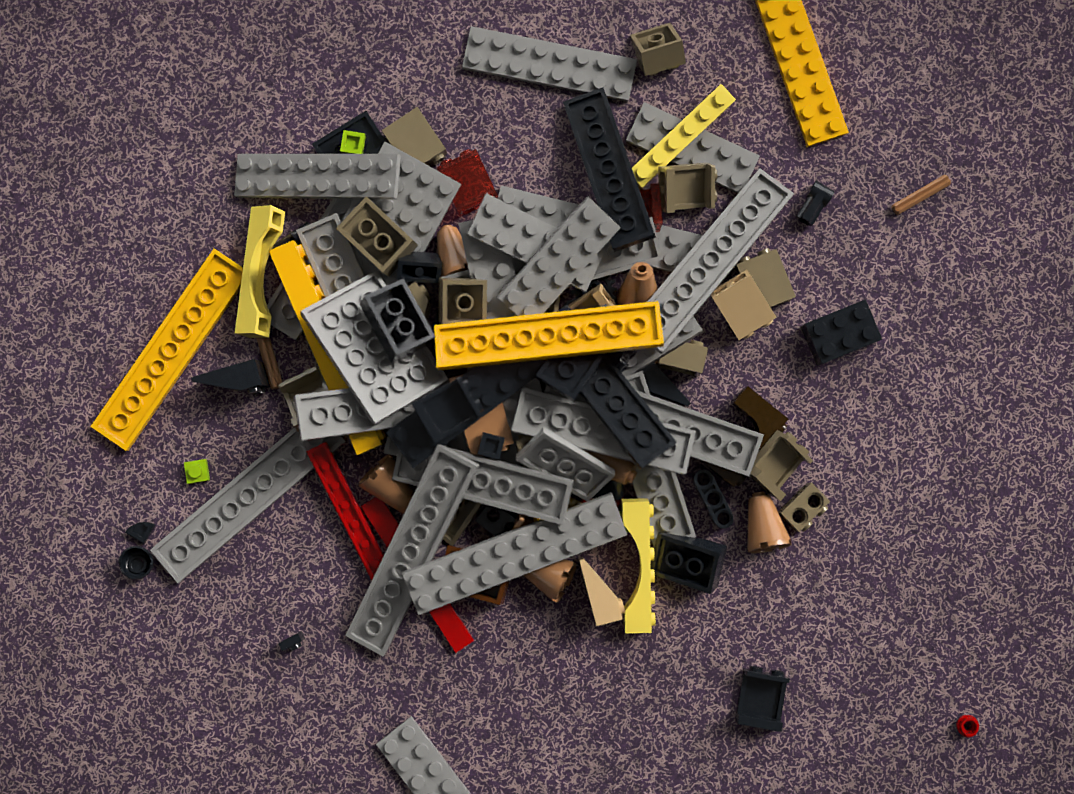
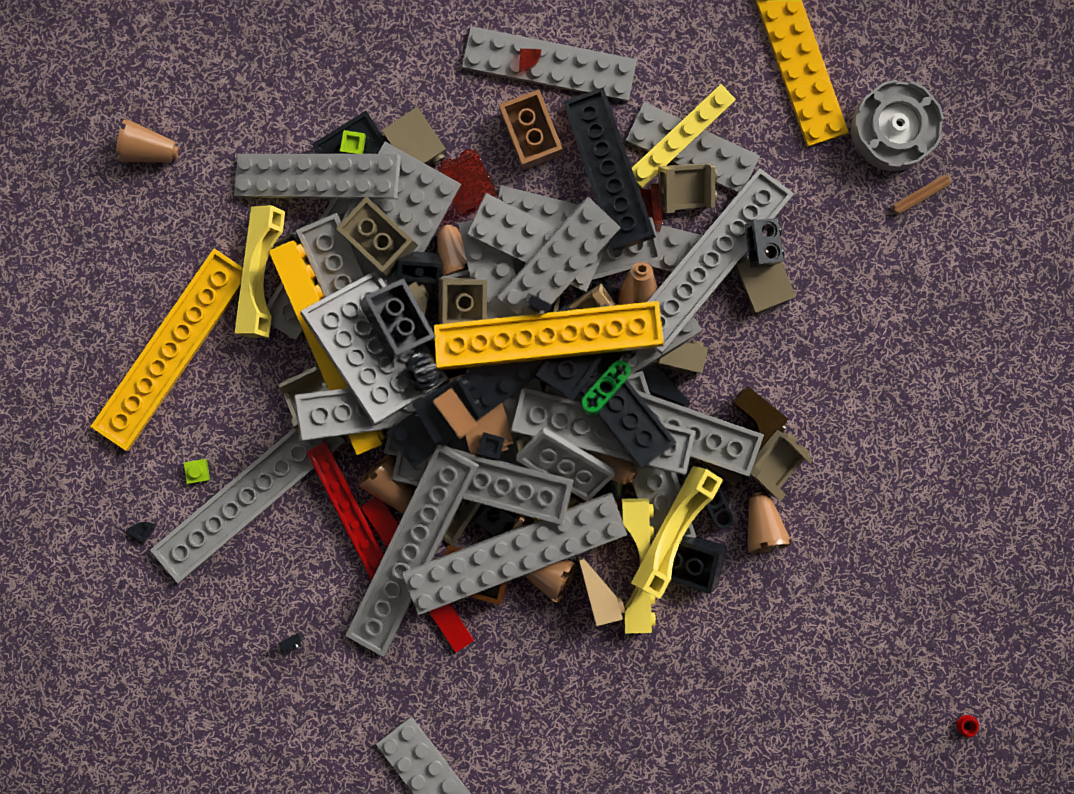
(132, 566): black hair -> none
(144, 145): none -> medium nougat cone
(243, 377): black slope -> none
(269, 362): medium nougat axle -> none
(422, 371): none -> black gear
(455, 413): none -> medium nougat panel
(528, 58): none -> clear red tile
(530, 129): none -> medium nougat brick
(537, 304): none -> black plate
(590, 395): none -> green beam
(657, 565): none -> light yellow arch
(658, 49): dark tan slope -> none
(743, 305): tan panel -> none
(758, 242): none -> black brick
(761, 698): black panel -> none
(800, 502): dark tan brick -> none
(816, 200): black piece -> none
(841, 332): black brick -> none
(897, 125): none -> light grey piece

